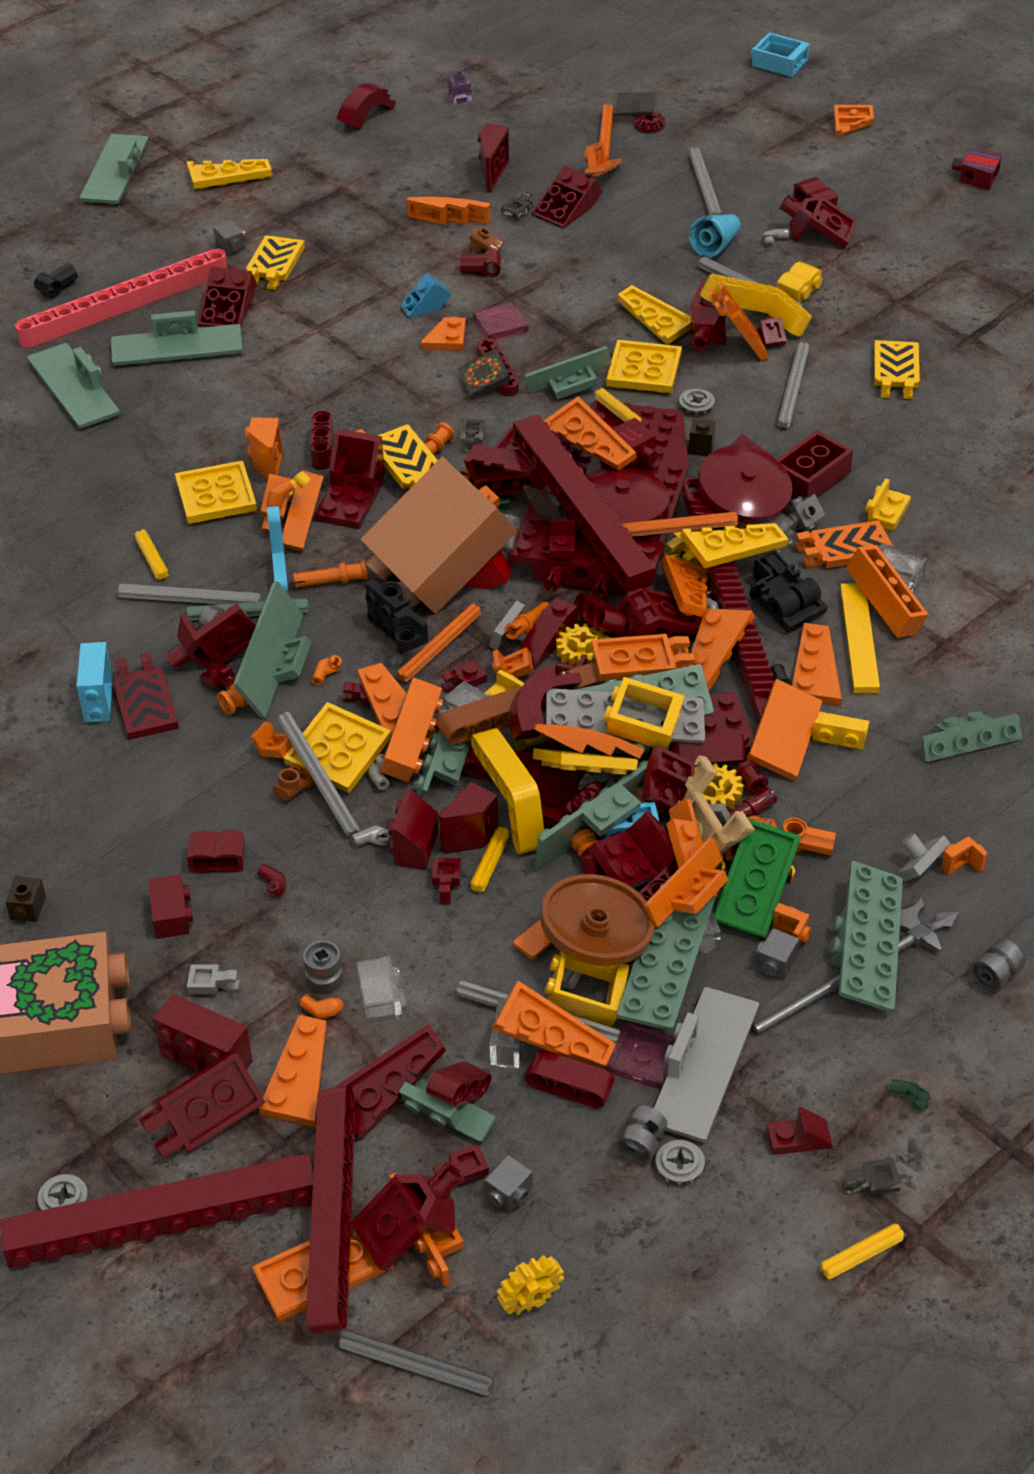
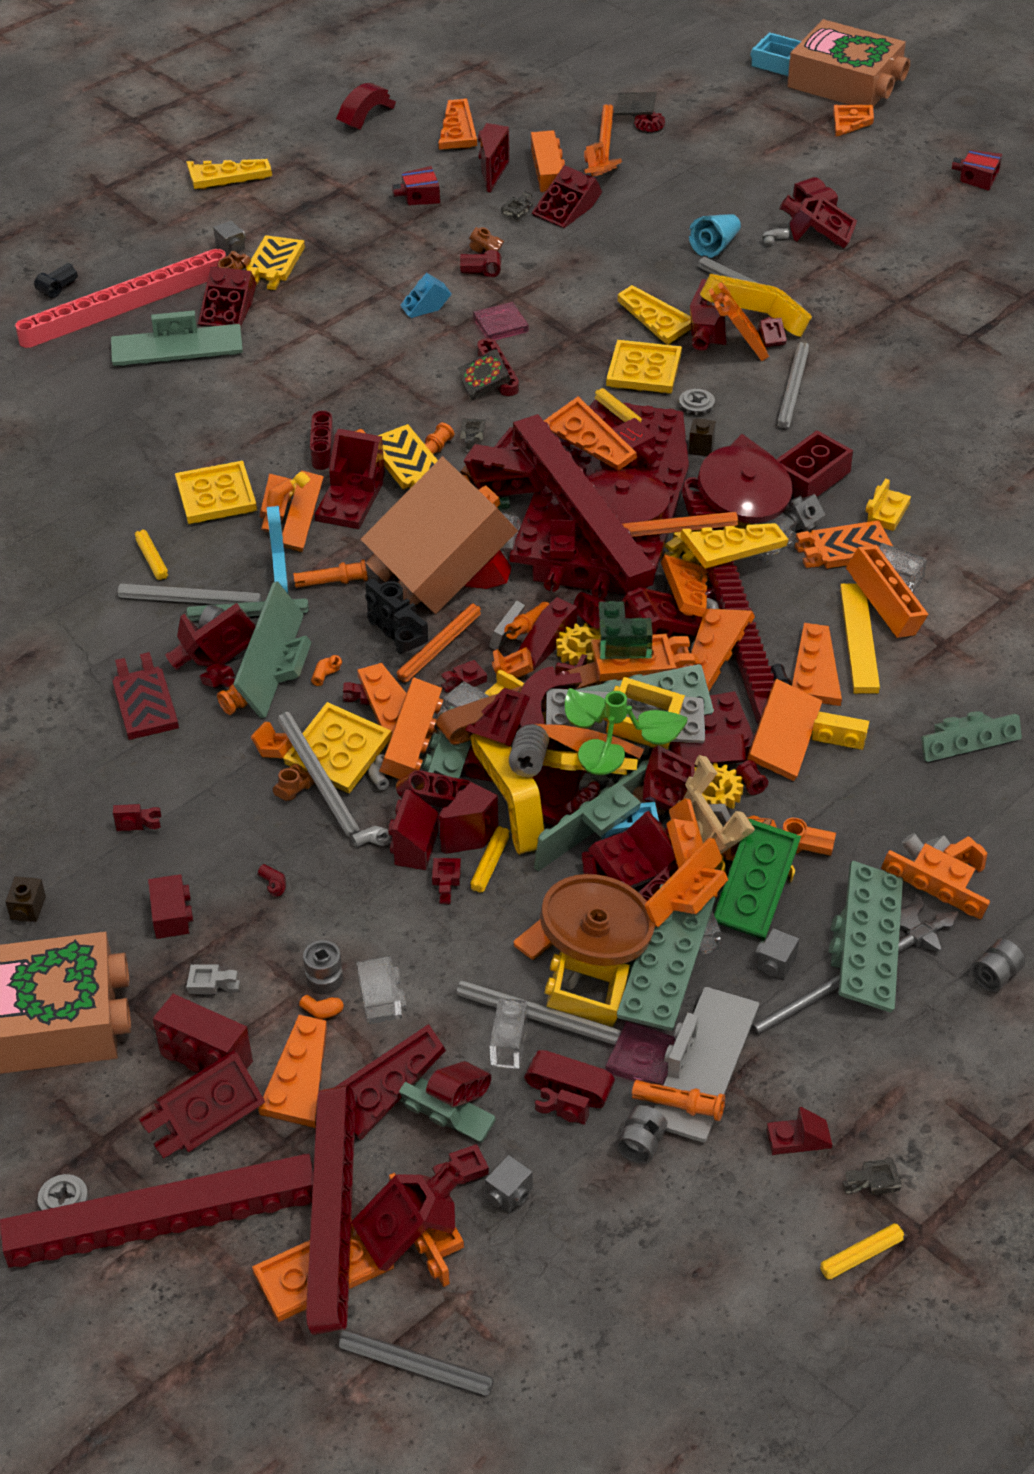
(74, 383): sand green bracket -> none
(95, 682): medium azure window -> none
(114, 169): sand green bracket -> none
(132, 817): none -> dark red plate
(216, 851): dark red brick -> none
(234, 261): none -> dark orange plate
(265, 445): orange slope -> none
(418, 187): none -> dark red torso
(425, 787): none -> dark red beam
(445, 209): orange slope -> none
(446, 335): orange wing -> none
(457, 126): none -> orange wing
(459, 87): clear purple brick -> none
(501, 717): none -> dark red wing
(528, 750): none -> flat silver piece
(530, 1285): yellow gear -> none
(545, 504): clear smoke piece -> none
(546, 157): none -> orange brick
(547, 1026): orange wing -> none
(567, 1104): none -> dark red plate
(569, 375): sand green bracket -> none
(583, 840): orange wheel -> none
(604, 758): none -> bright green plant
(622, 636): none -> clear green brick
(692, 1101): none -> orange pin
(692, 1159): light grey gear -> none
(704, 181): light grey axle -> none
(754, 805): dark red pin -> none
(785, 592): black plate -> none
(792, 922): orange bracket -> none
(800, 281): yellow brick -> none
(847, 64): none -> nougat brick
(896, 366): yellow tile -> none
(911, 1089): clear green arm -> none
(939, 876): none -> orange bracket

